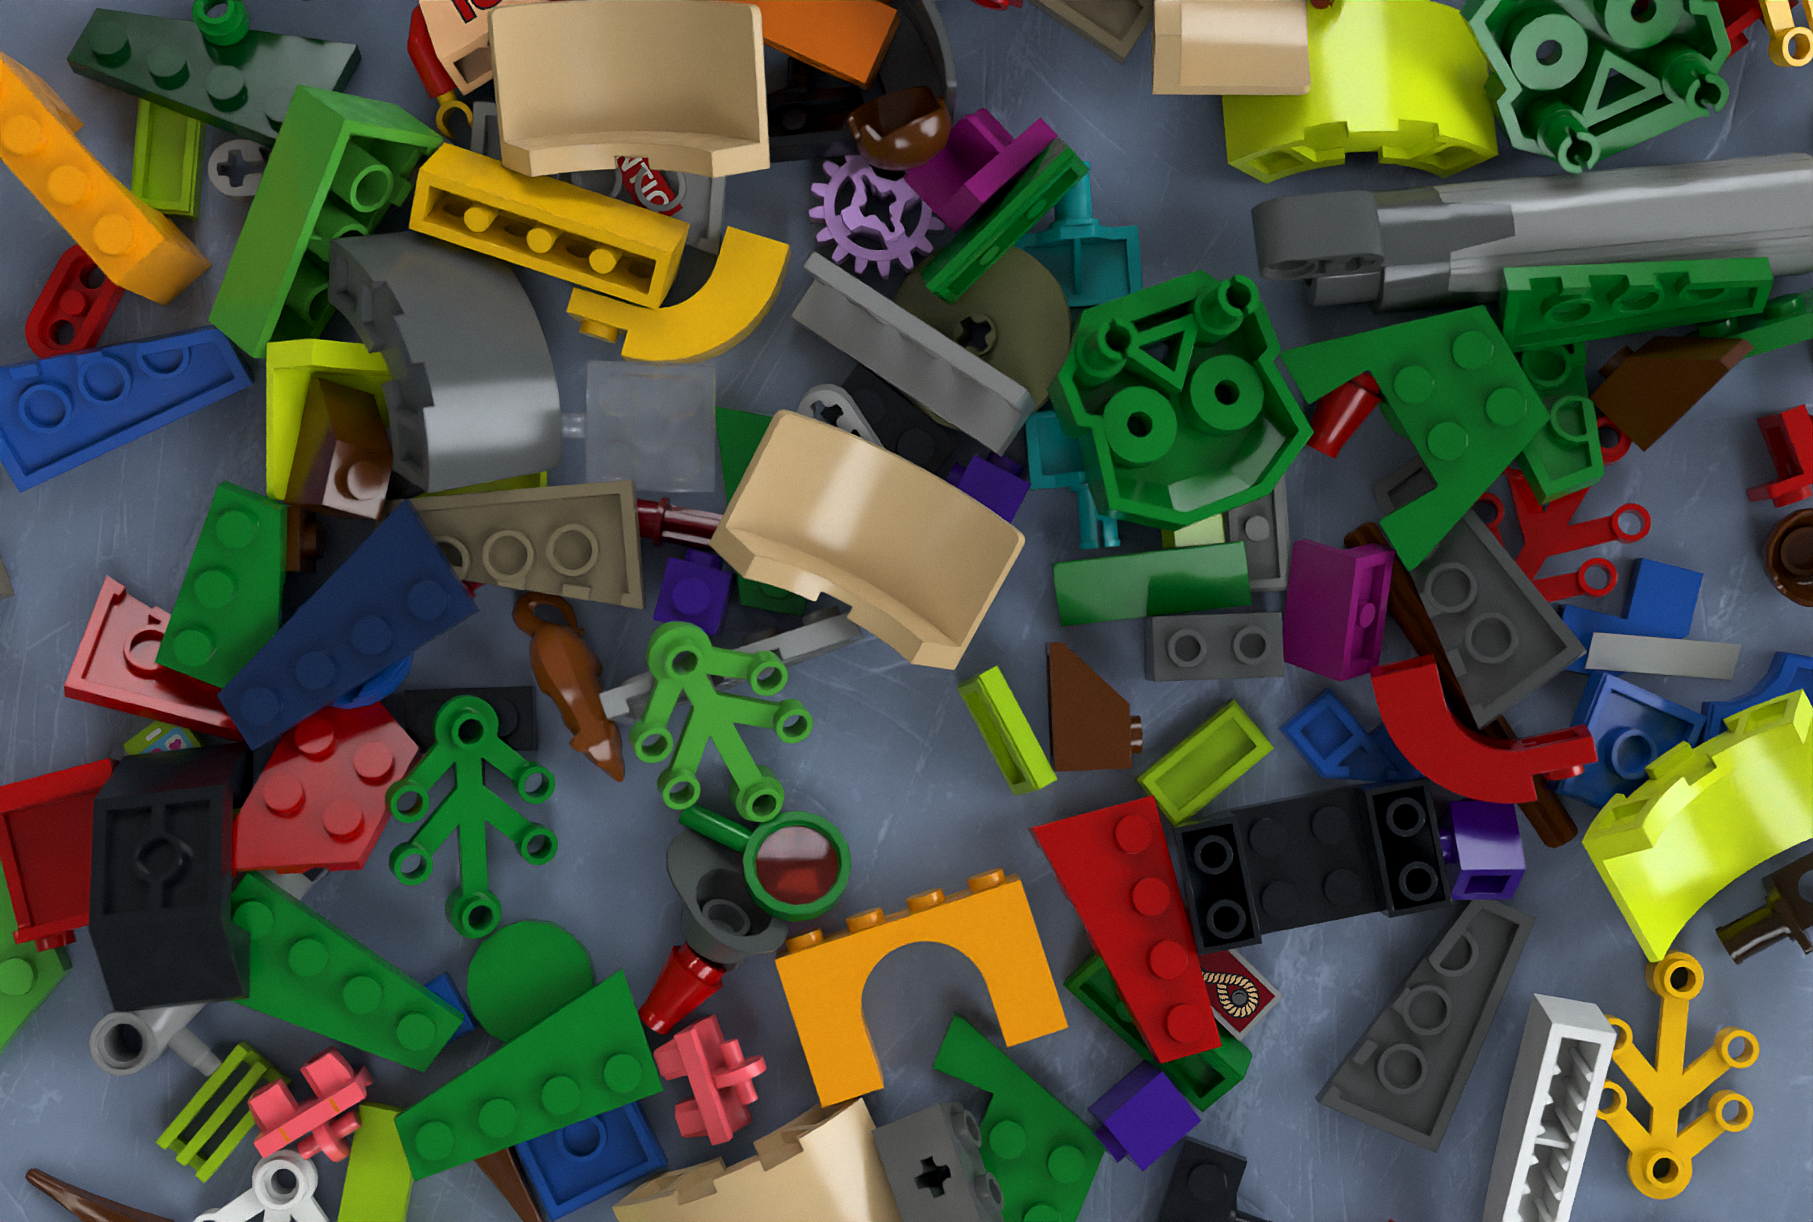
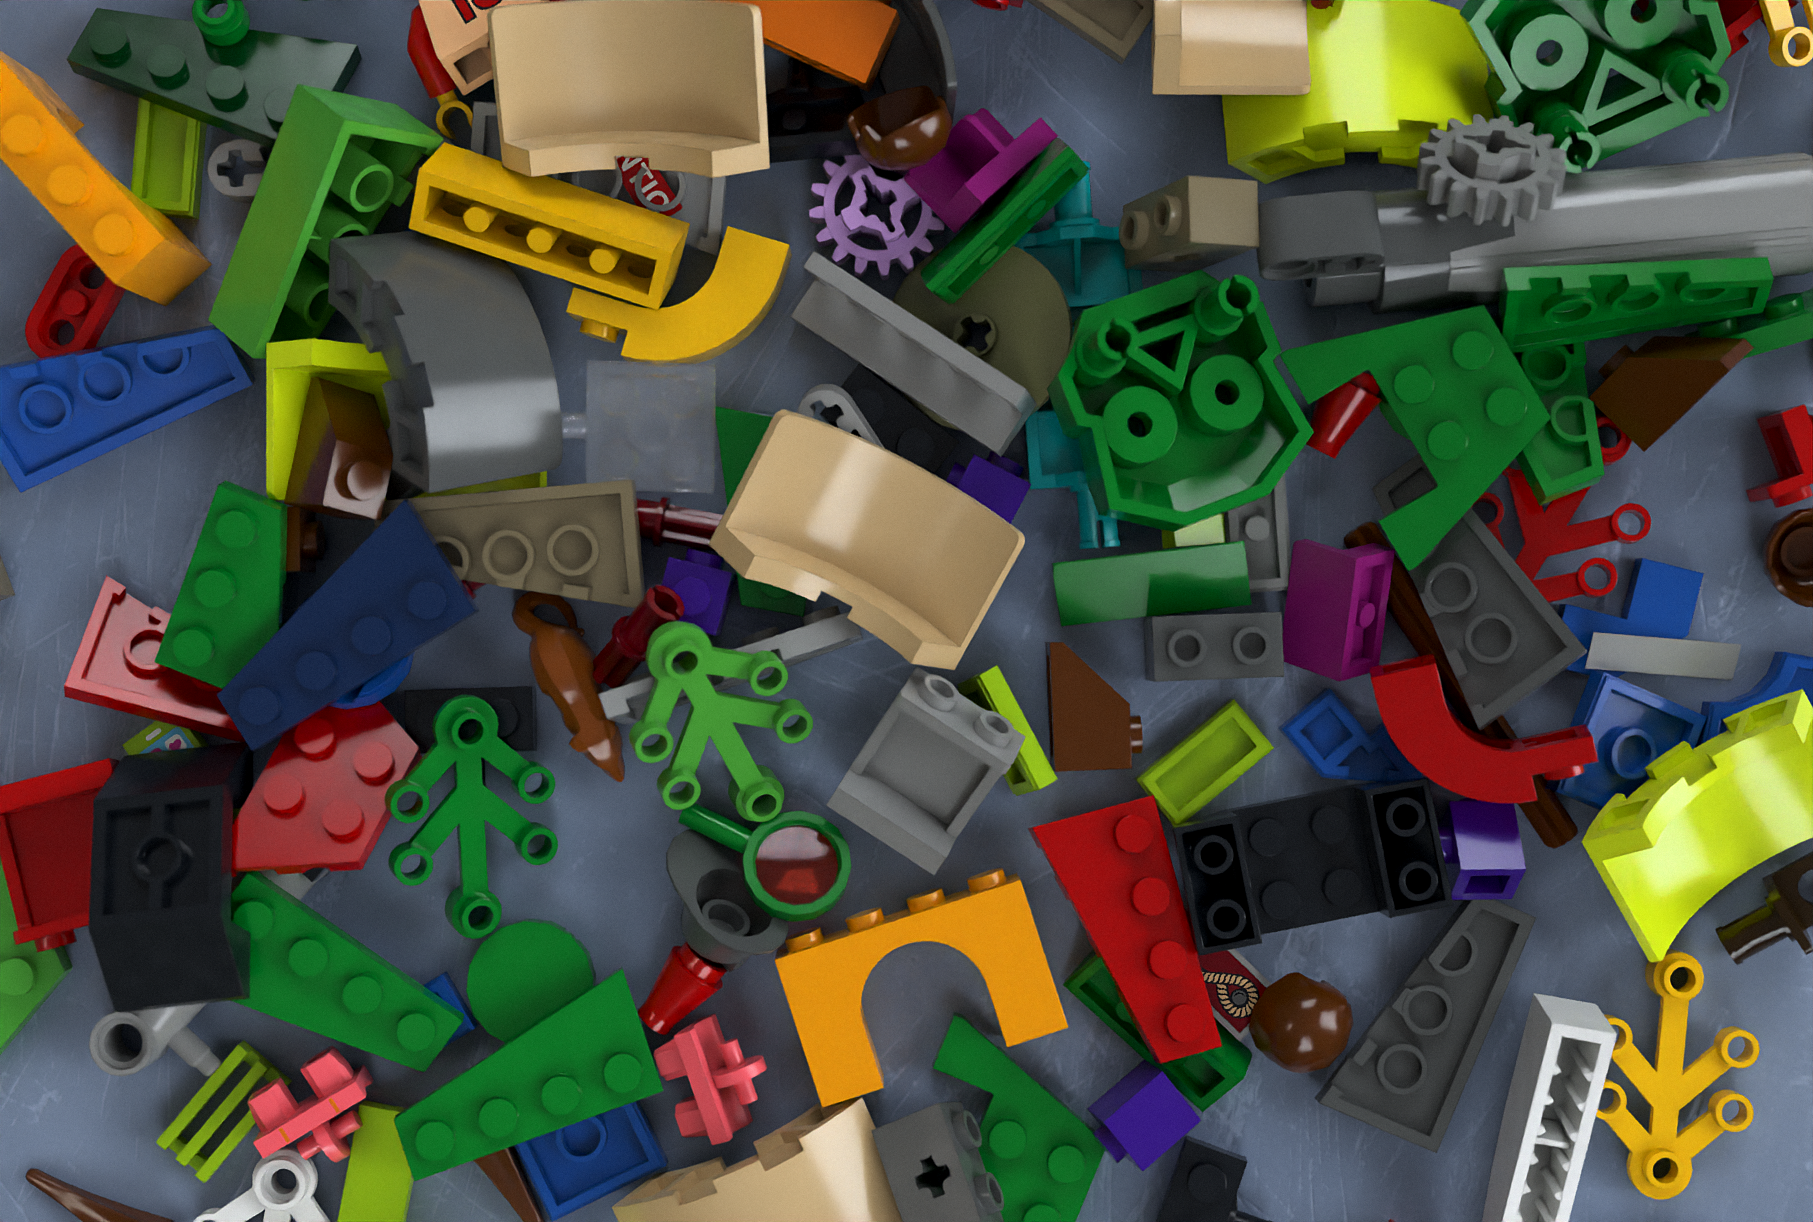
(632, 634): none -> dark red axle
(926, 769): none -> light grey panel
(1190, 224): none -> dark tan brick
(1301, 1023): none -> reddish brown hair
(1491, 169): none -> light grey gear

